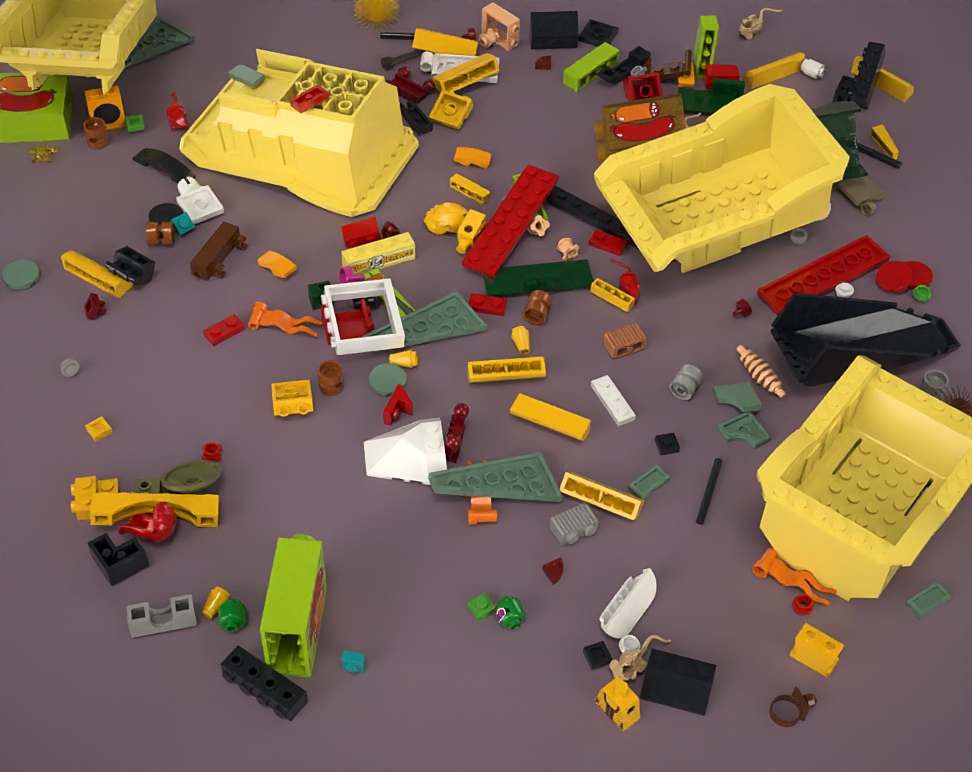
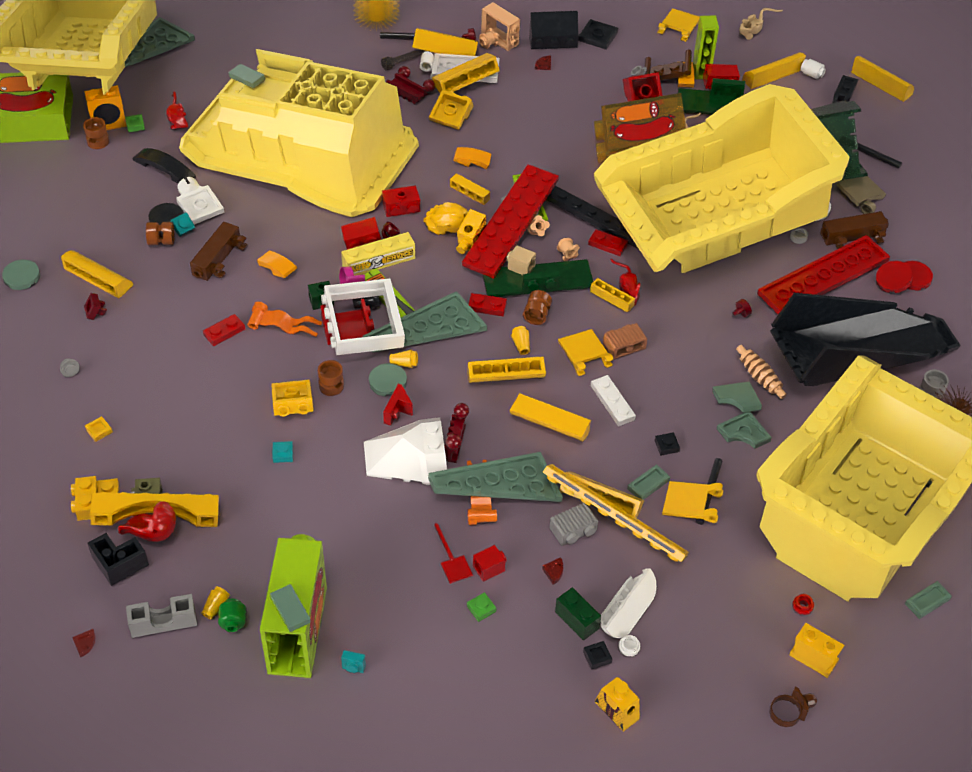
(42, 153): clear yellow animal -> none
(84, 641): none -> clear red tile
(131, 266): black brick -> none
(191, 476): olive dish -> none
(209, 448): red plate -> none
(264, 683): black brick -> none
(282, 452): none -> teal plate
(290, 608): none -> sand green tile
(309, 99): red plate -> none
(401, 201): none -> red brick
(416, 117): black hinge -> none
(455, 568): none -> red piece
(489, 562): none -> red brick
(510, 612): green head -> none
(521, 260): none -> tan brick
(577, 613): none -> dark green brick
(584, 348): none -> yellow flag
(586, 69): lime brick -> none
(622, 517): none -> yellow plate
(623, 70): black slope -> none
(632, 661): tan animal -> none
(678, 682): black slope -> none
(679, 21): none -> yellow flag
(686, 382): light grey wheel -> none
(690, 500): none -> yellow flag
(784, 575): orange flag -> none
(844, 290): white plate -> none
(854, 227): none -> reddish brown brick
(868, 74): black brick -> none
(884, 141): yellow piece -> none
(922, 293): bright green plate -> none

